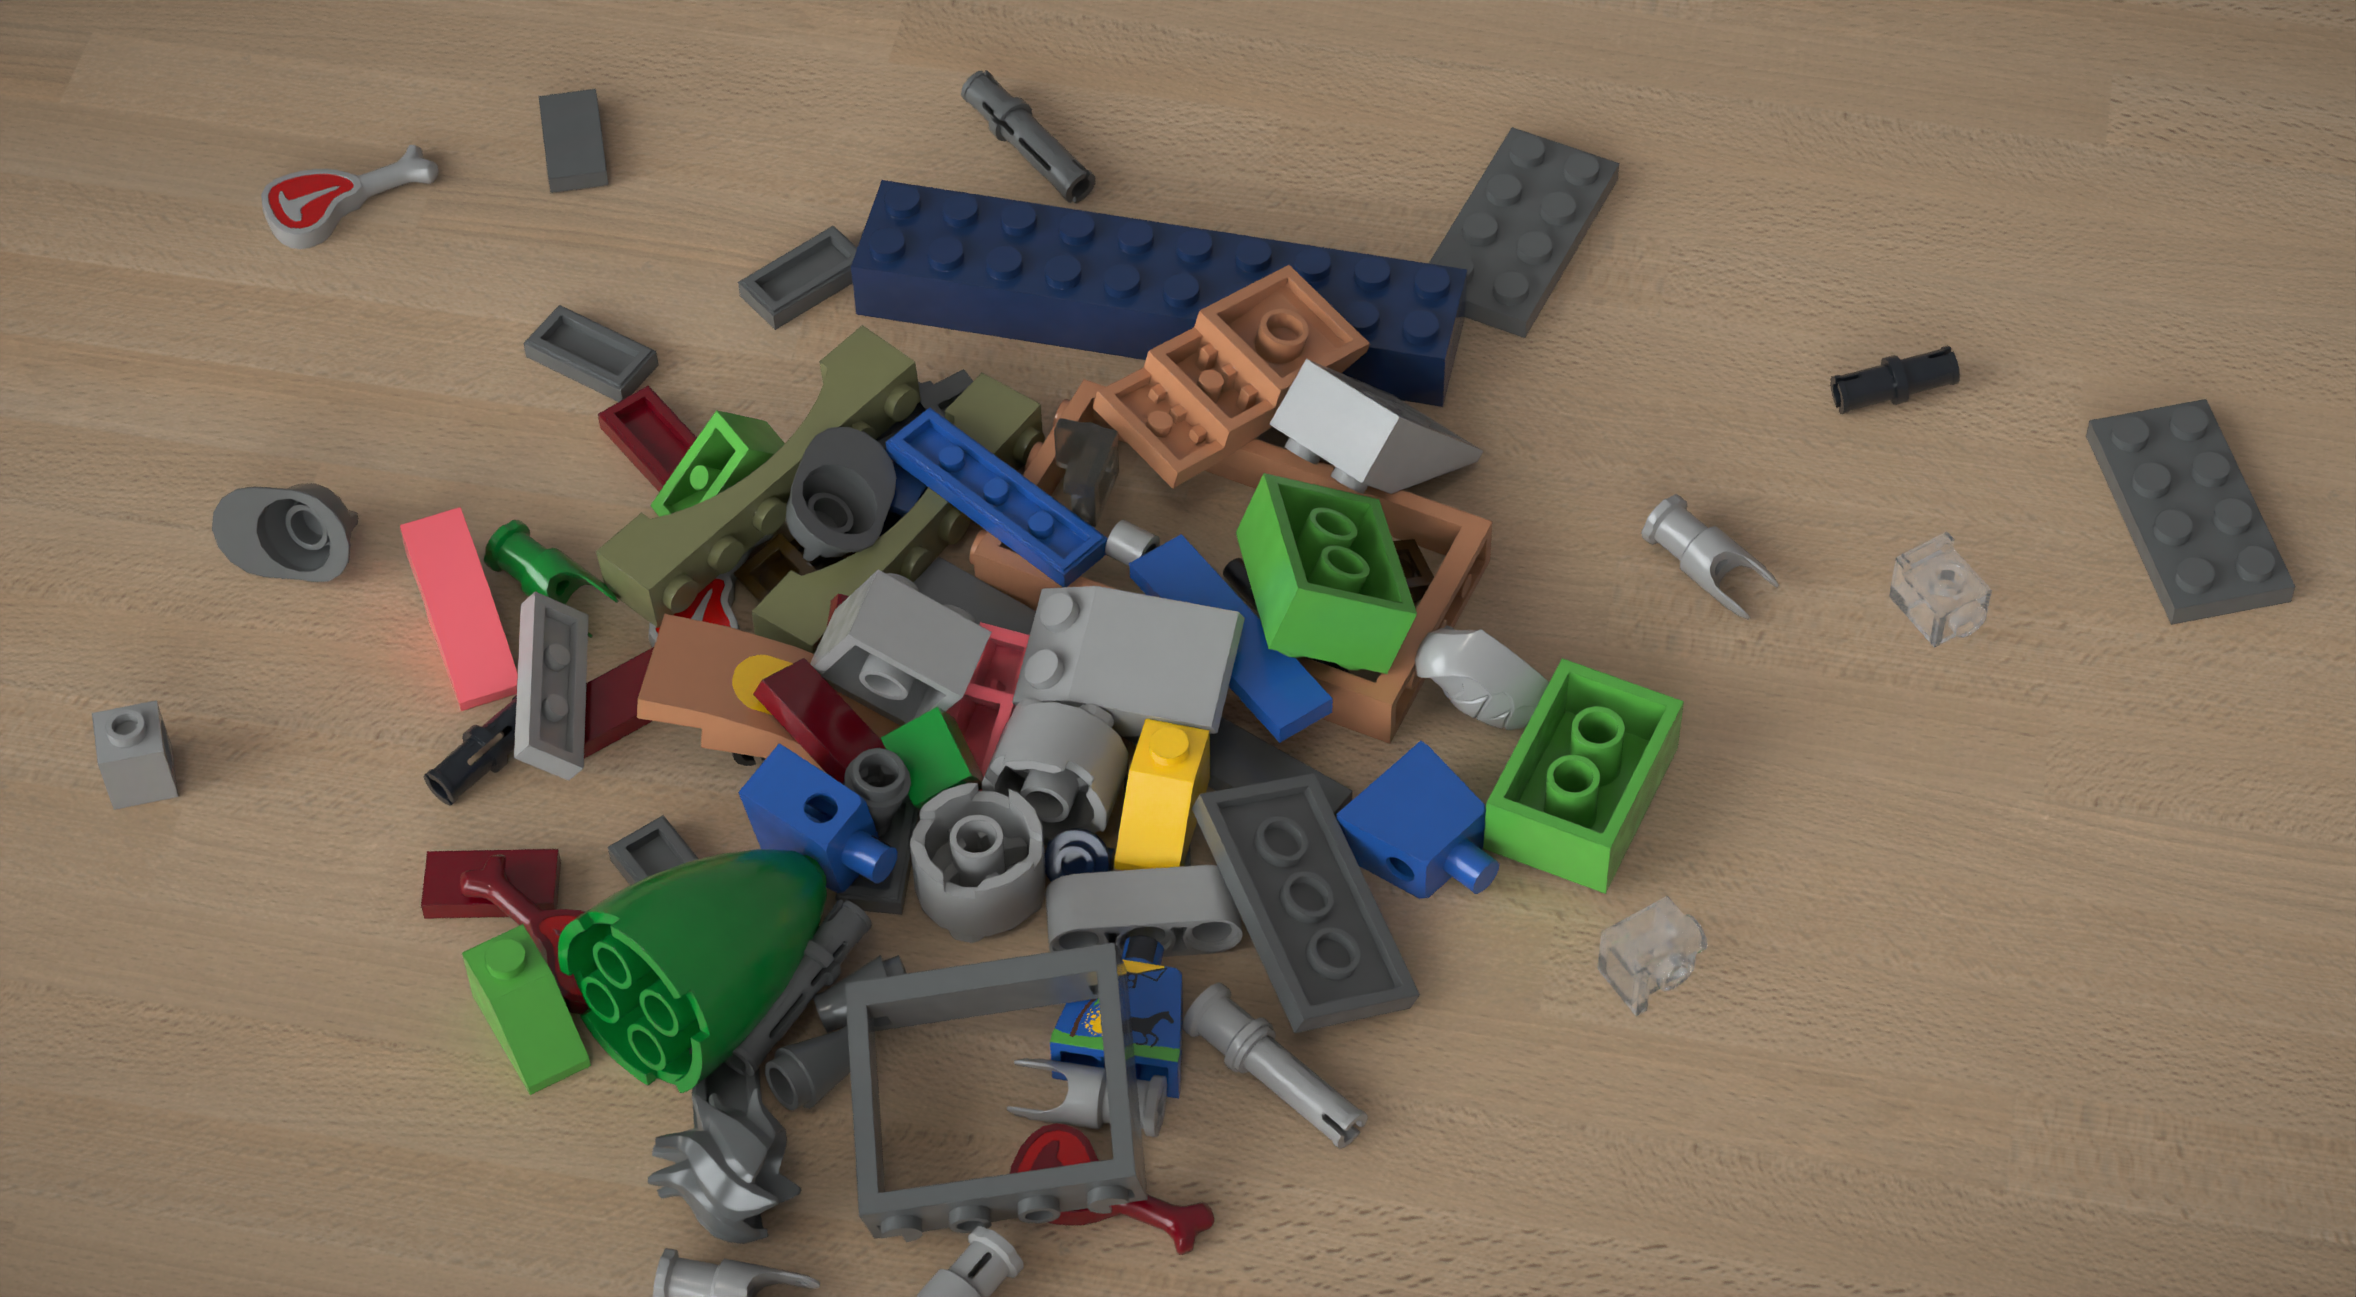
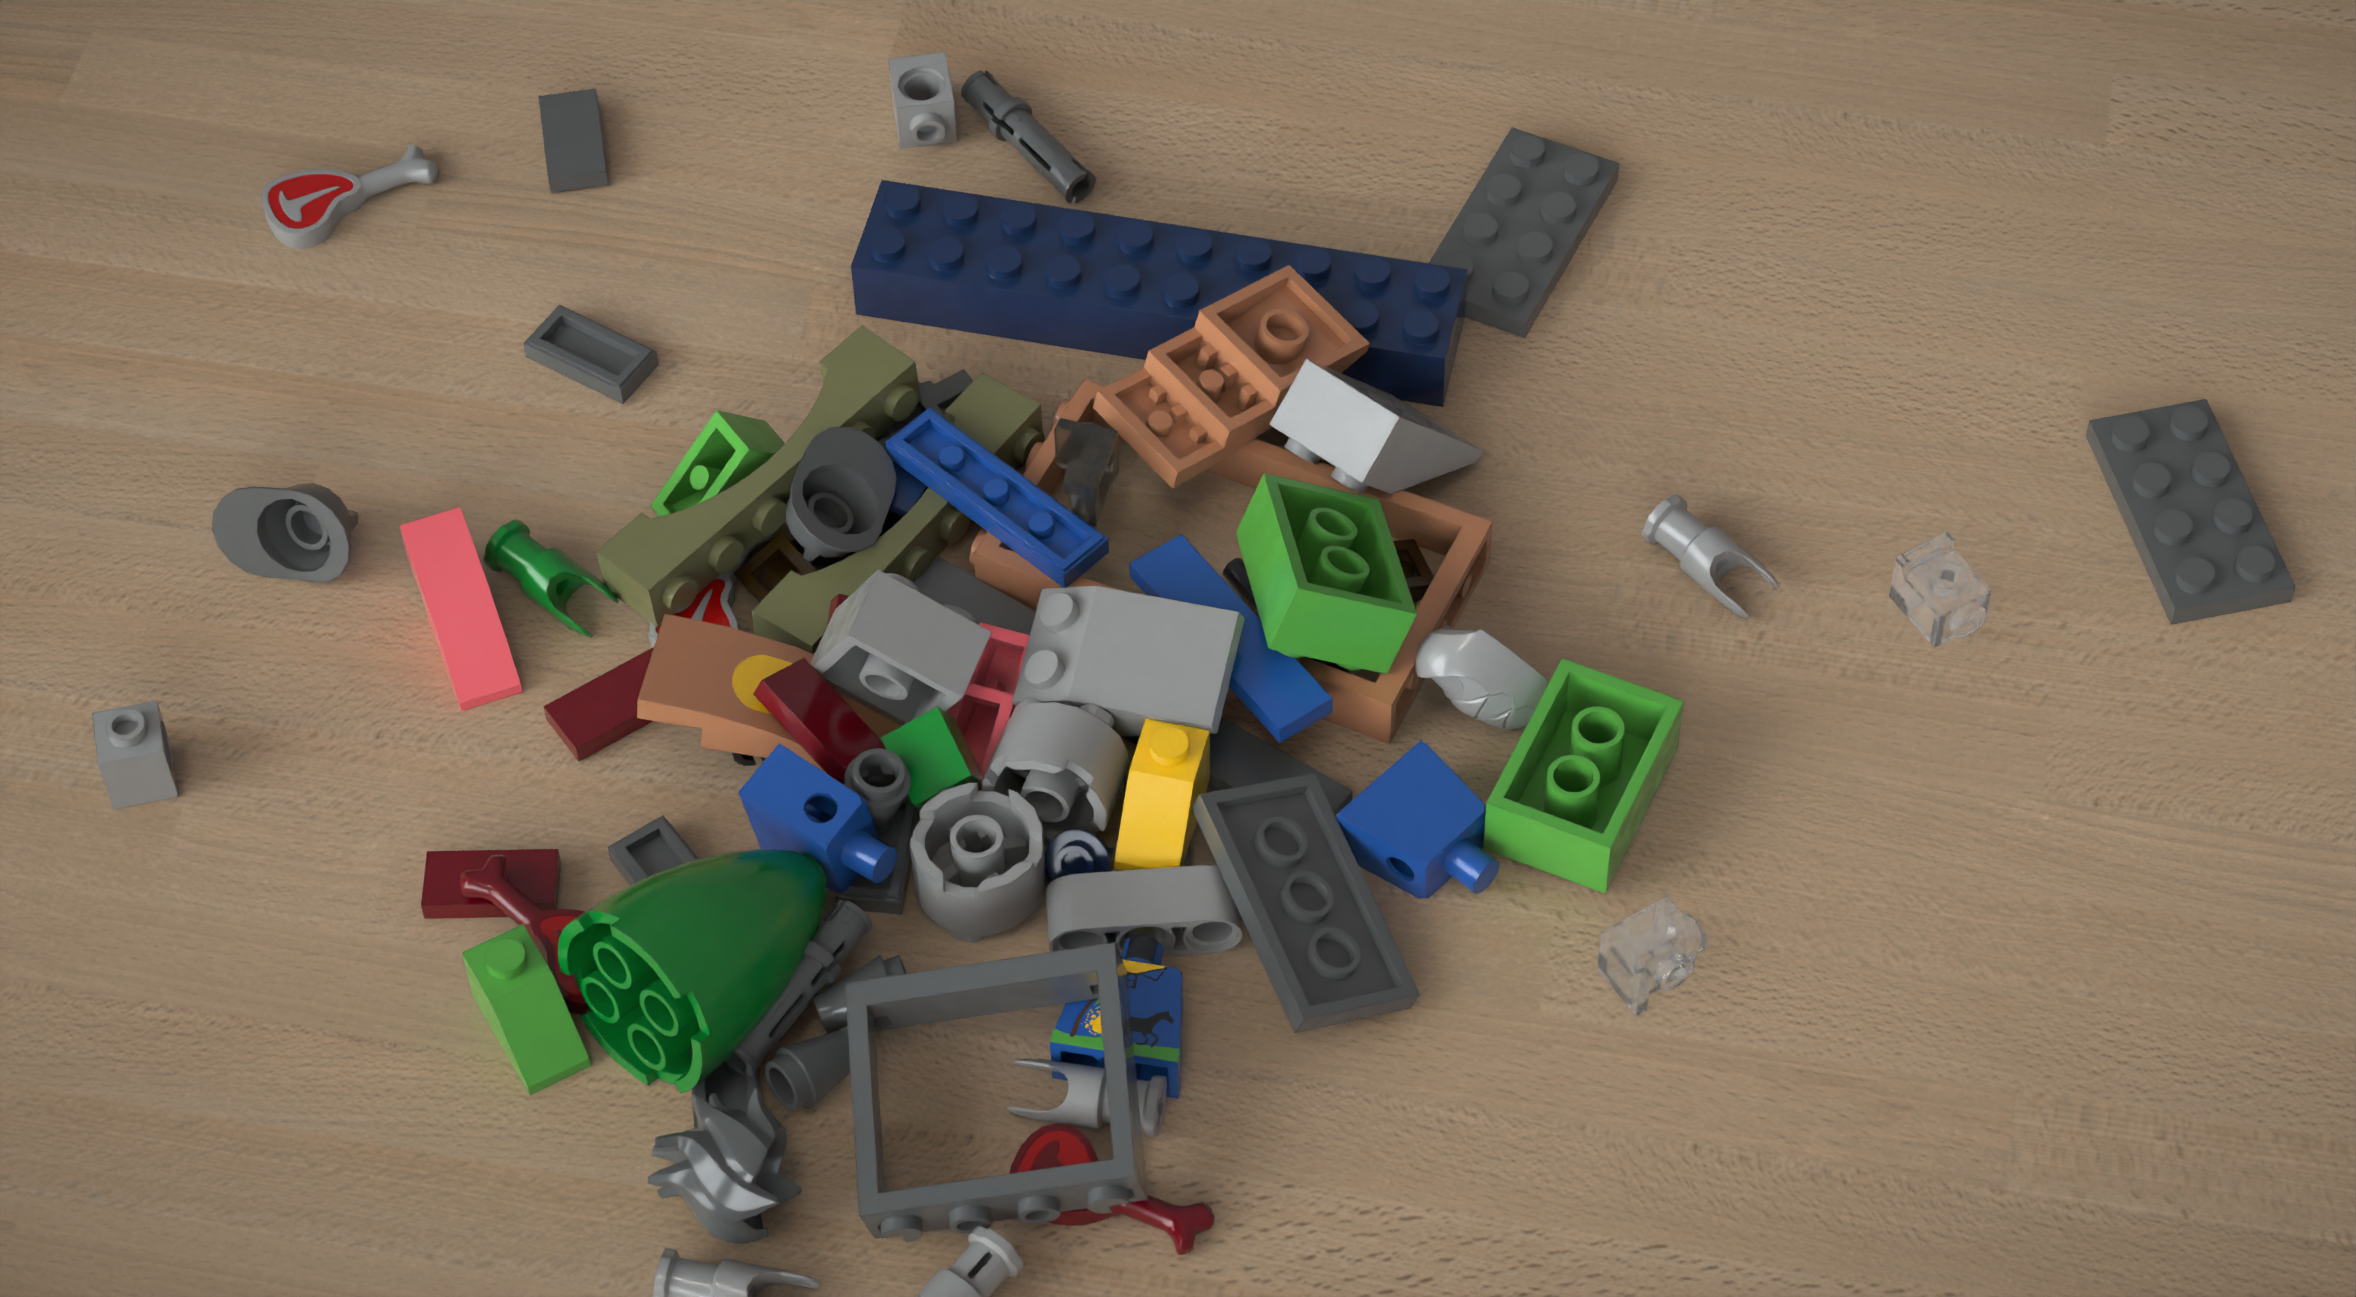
(454, 773): black pin -> none
(551, 686): light grey plate -> none
(648, 434): dark red tile -> none
(800, 278): dark grey tile -> none
(922, 100): none -> light grey brick
(1129, 542): light grey piece -> none
(1252, 1048): light grey pin -> none
(1895, 379): black pin -> none

